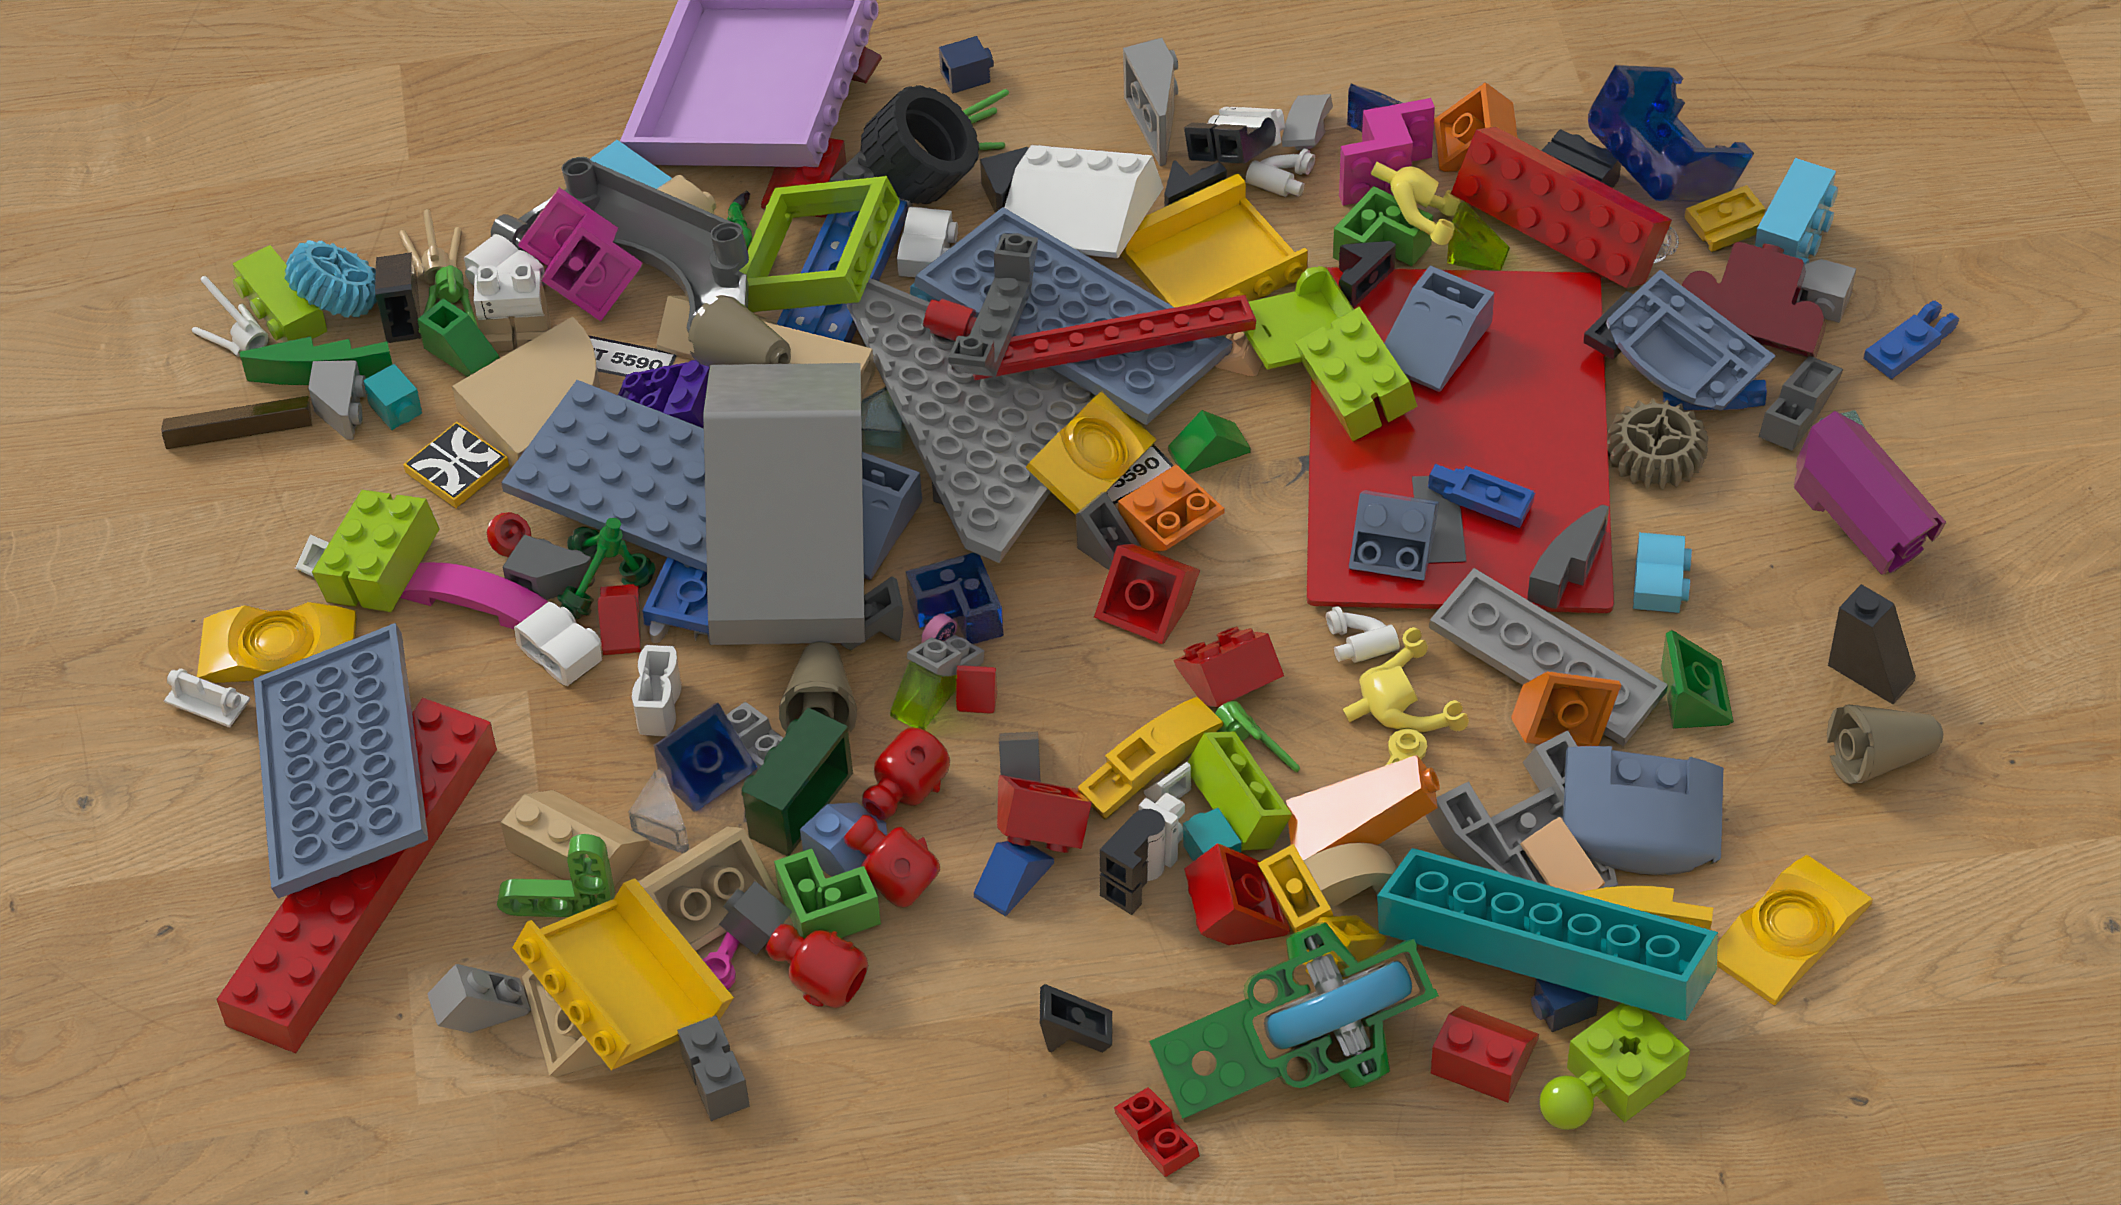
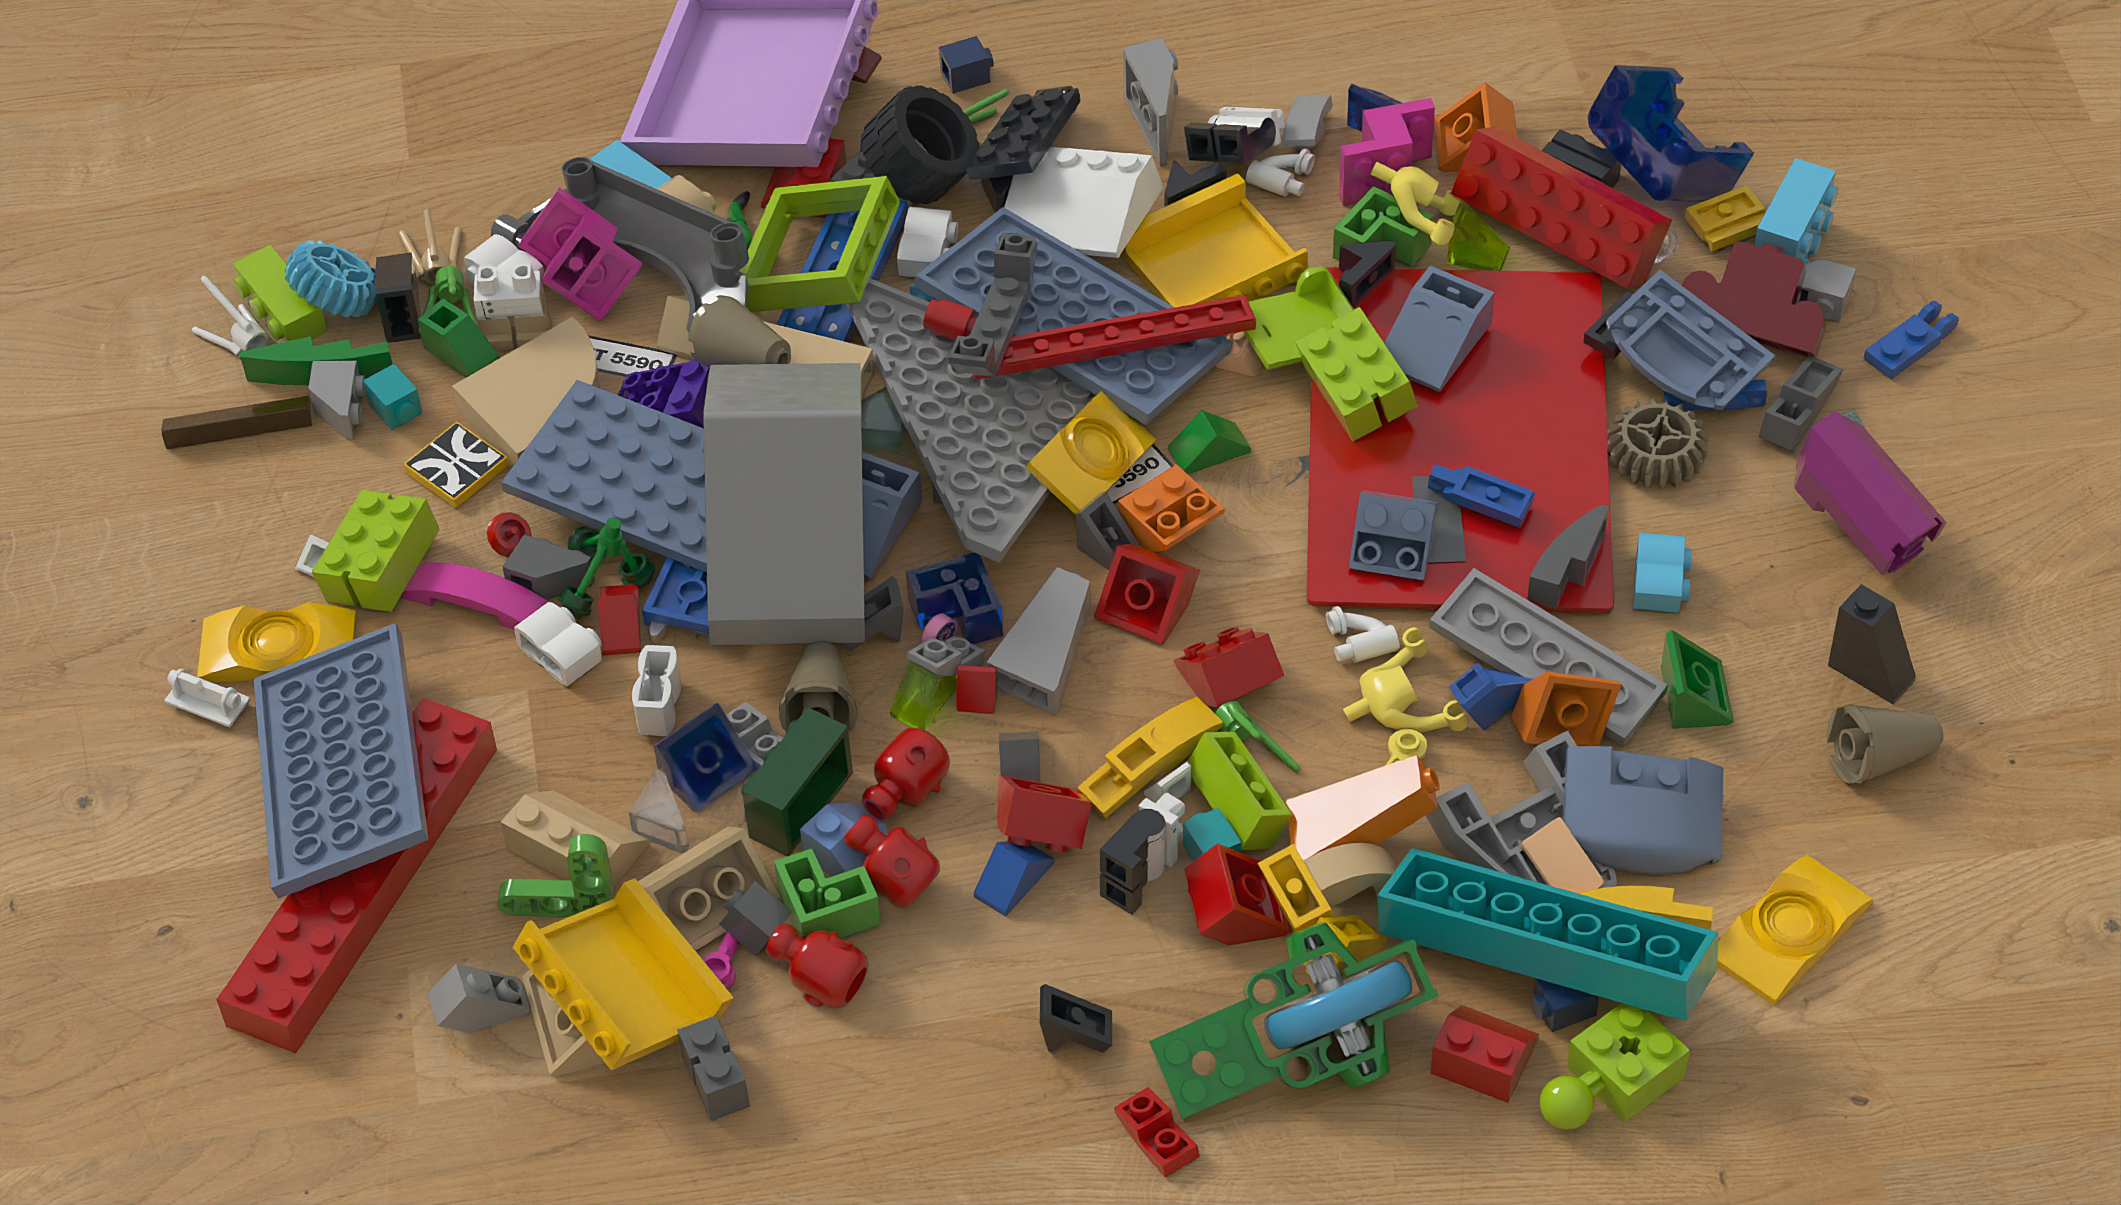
(1024, 133): none -> black hinge
(1043, 643): none -> light grey slope
(1487, 693): none -> blue slope

